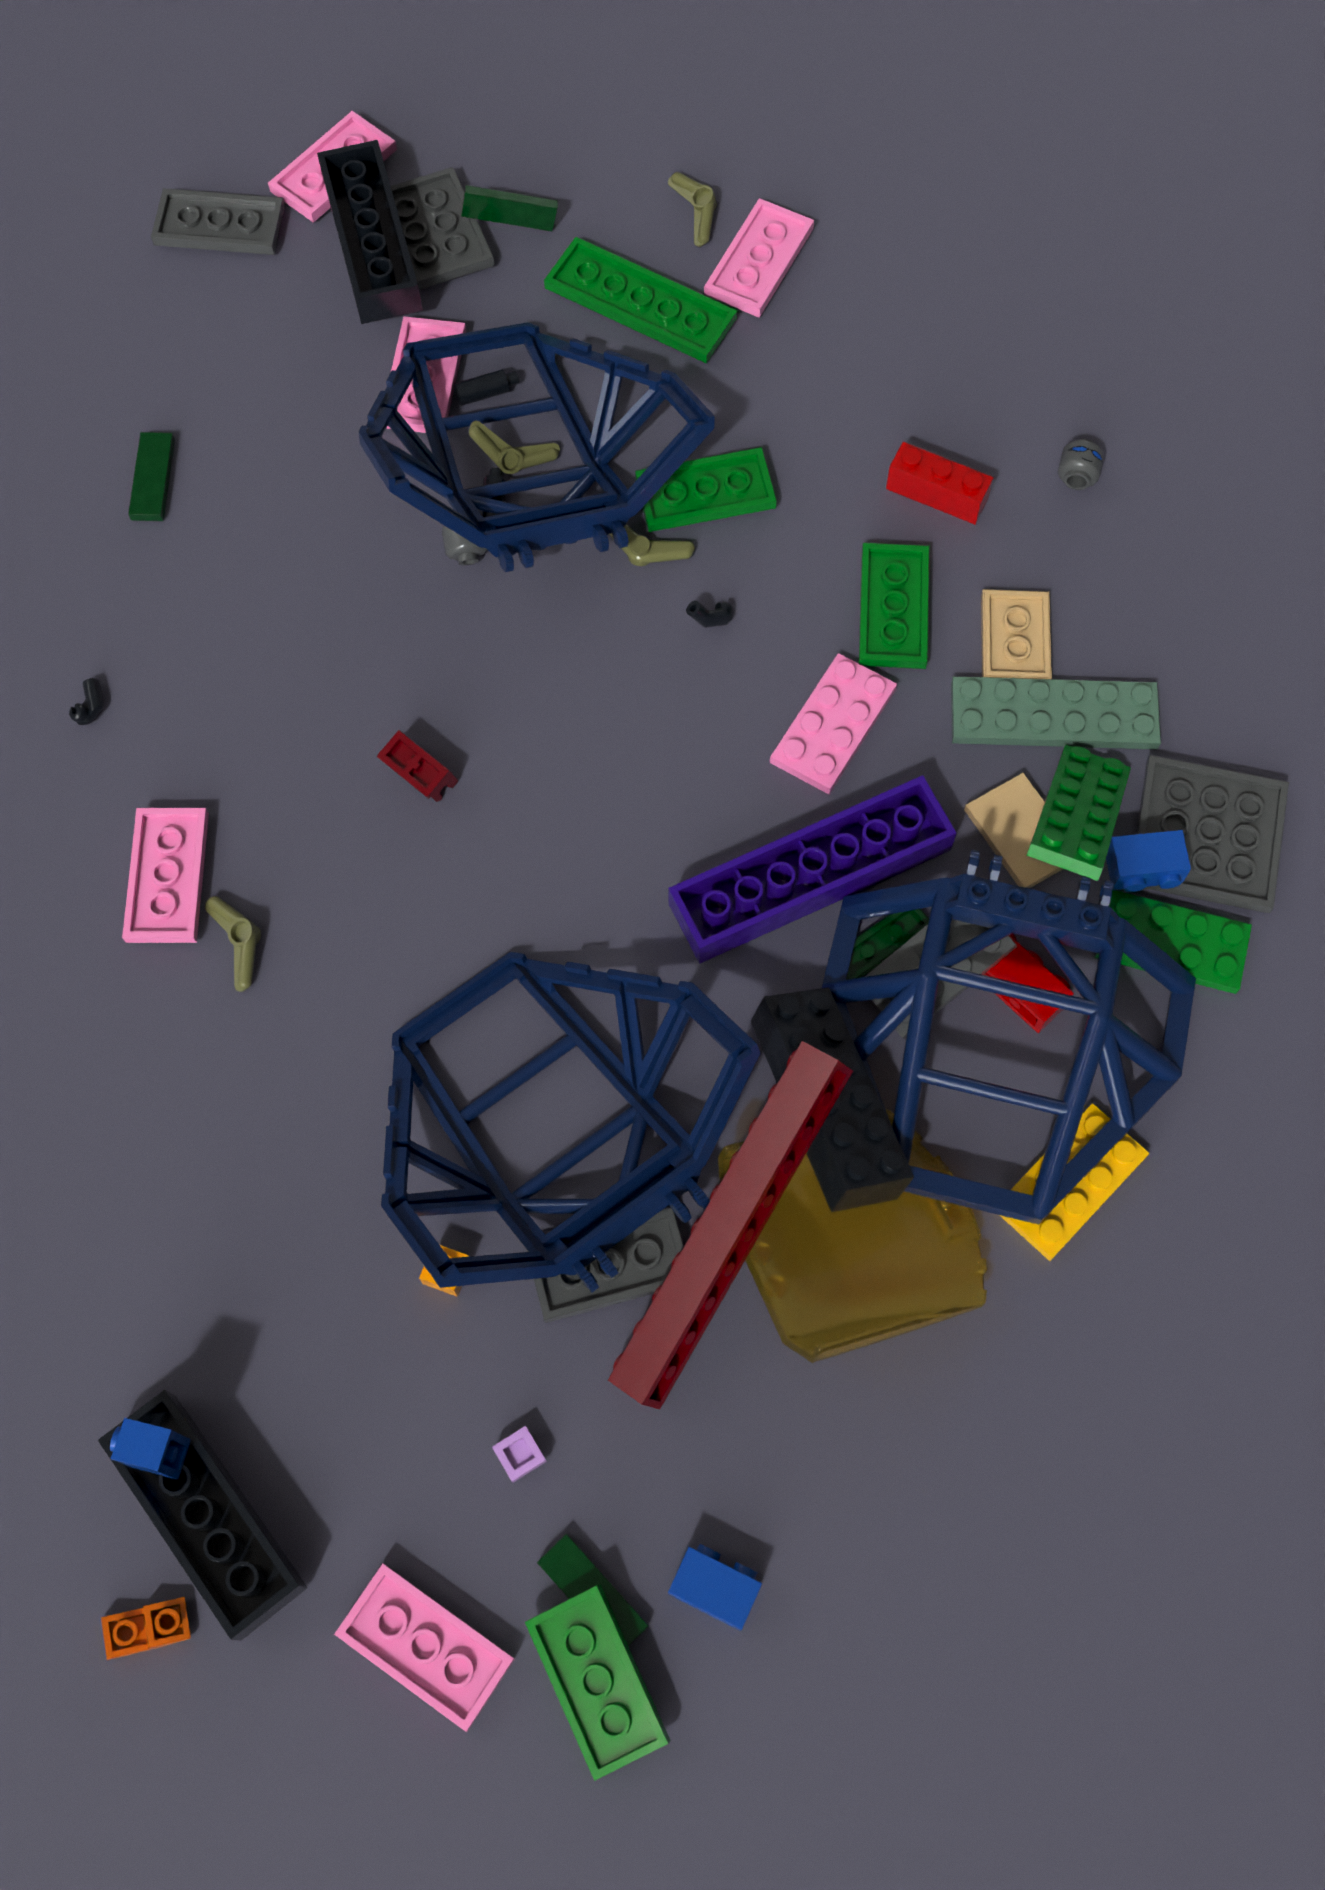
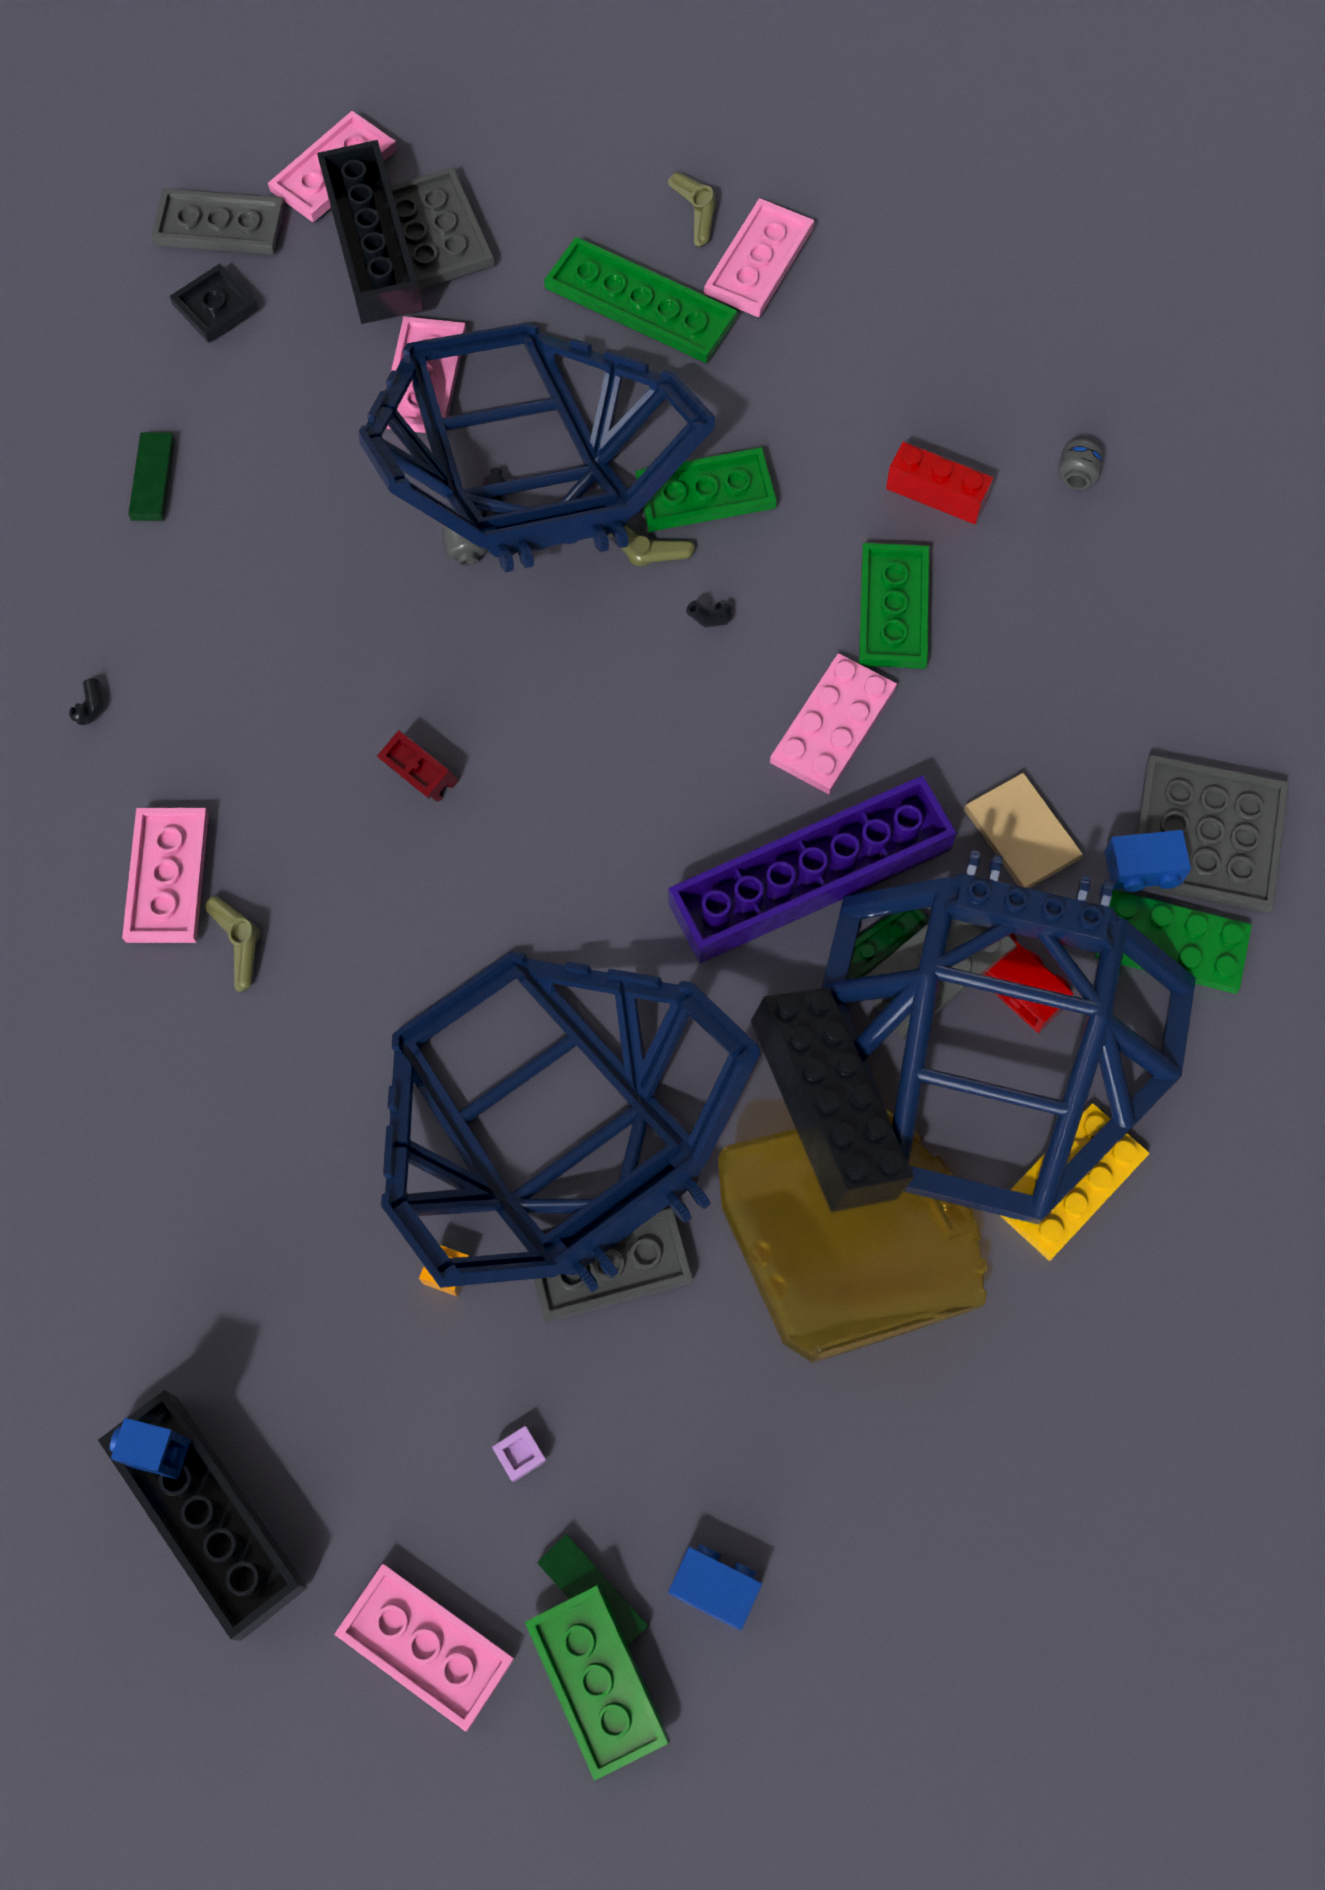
(145, 1628): orange slope -> none
(214, 302): none -> black plate
(485, 386): black cylinder -> none
(509, 208): dark green tile -> none
(511, 458): olive piece -> none
(729, 1226): dark red brick -> none
(1015, 634): tan tile -> none
(1055, 712): sand green plate -> none
(1080, 812): green plate -> none

